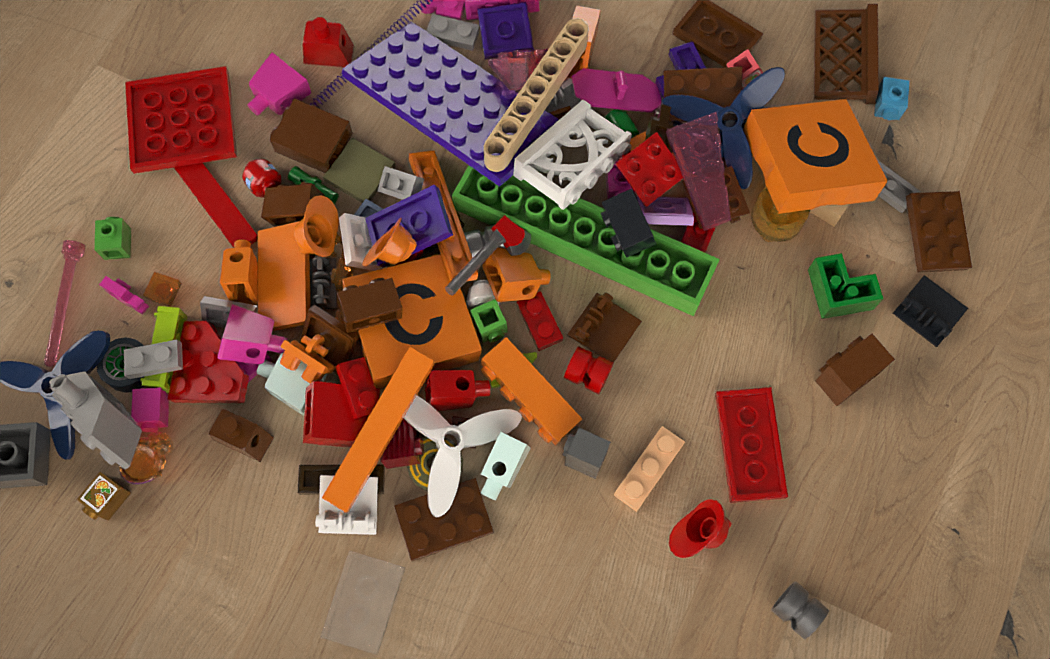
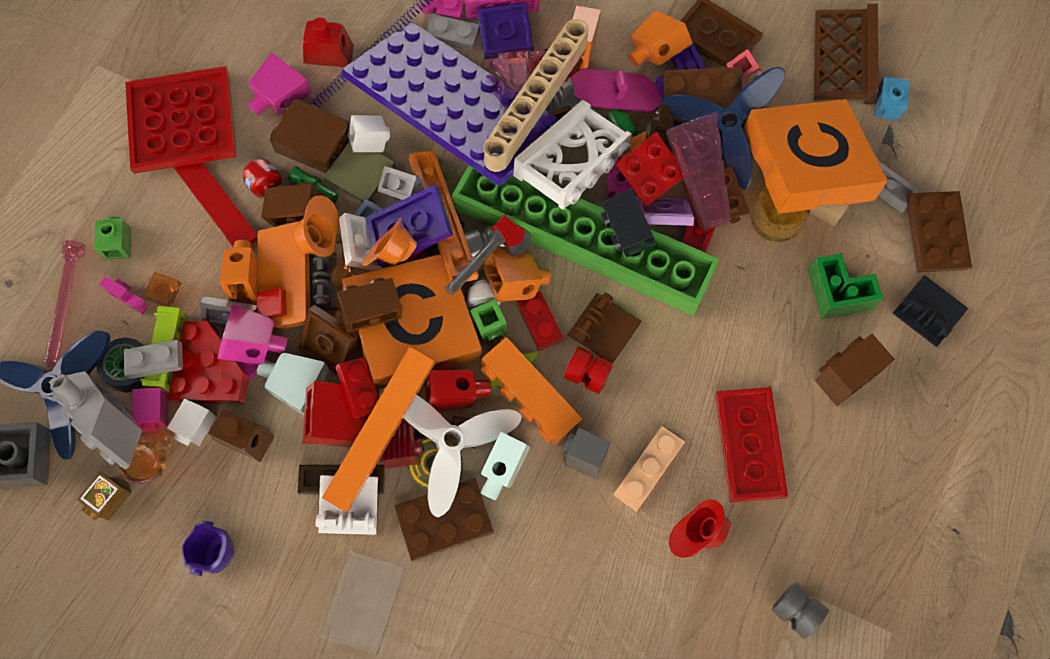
(191, 423): none -> white brick
(207, 549): none -> dark purple cap
(272, 303): none -> red tile
(296, 352): orange hips -> none
(368, 133): none -> white brick
(659, 39): none -> orange torso

